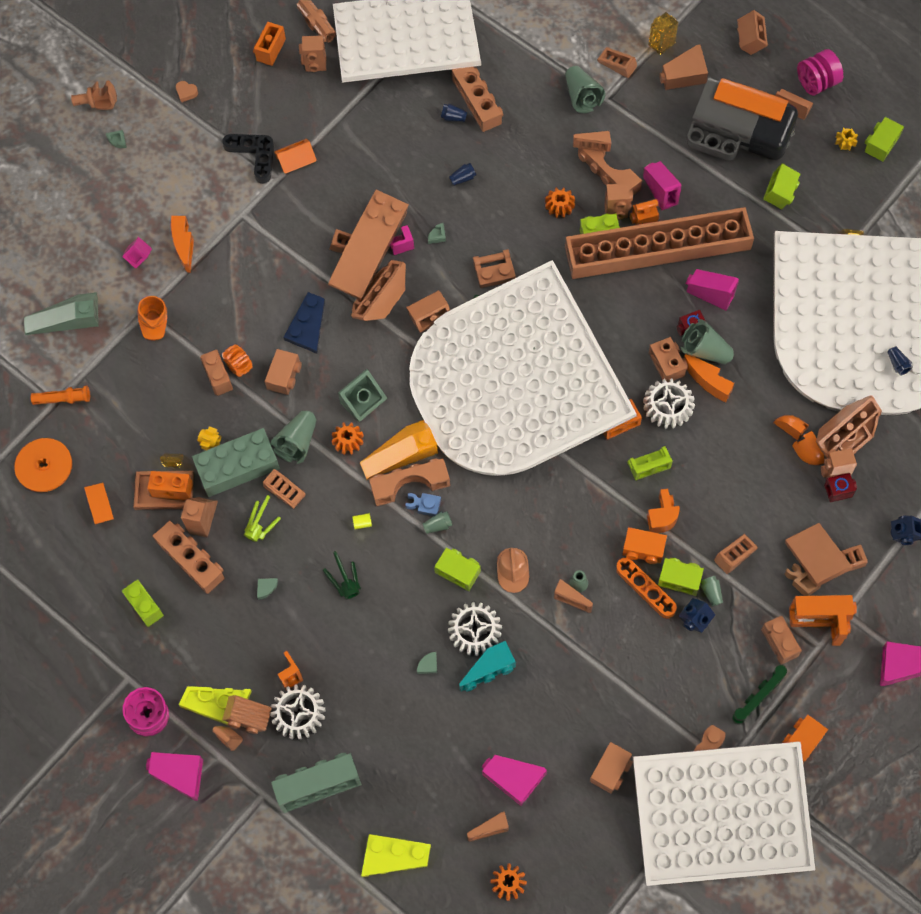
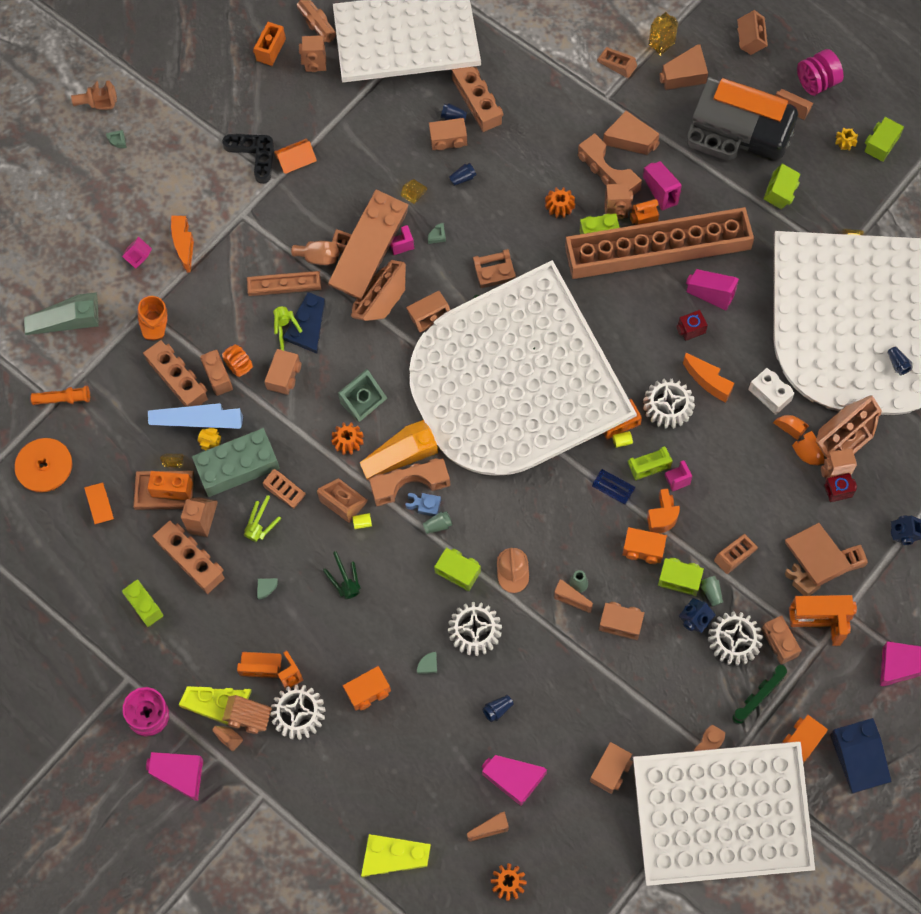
(157, 355): none -> nougat brick
(186, 91): nougat tile -> none
(197, 416): none -> light blue wedge
(260, 664): none -> orange panel
(282, 318): none -> lime plant
(284, 283): none -> nougat tile
(295, 437): sand green cone -> none
(316, 782): sand green brick -> none
(317, 252): none -> nougat piece
(341, 499): none -> nougat slope
(367, 689): none -> orange brick
(413, 191): none -> clear yellow slope
(448, 134): none -> nougat brick
(493, 662): teal slope -> none
(496, 709): none -> dark blue cone
(583, 90): sand green cone -> none
(593, 141): nougat slope -> none
(618, 497): none -> clear blue tile
(621, 620): none -> nougat brick
(622, 439): none -> neon yellow hinge
(631, 135): none -> nougat slope
(646, 587): orange beam -> none
(668, 360): nougat brick -> none
(679, 476): none -> dark pink panel
(705, 343): sand green cone -> none
(727, 636): none -> white gear
(771, 390): none -> white brick
(861, 755): none -> dark blue slope

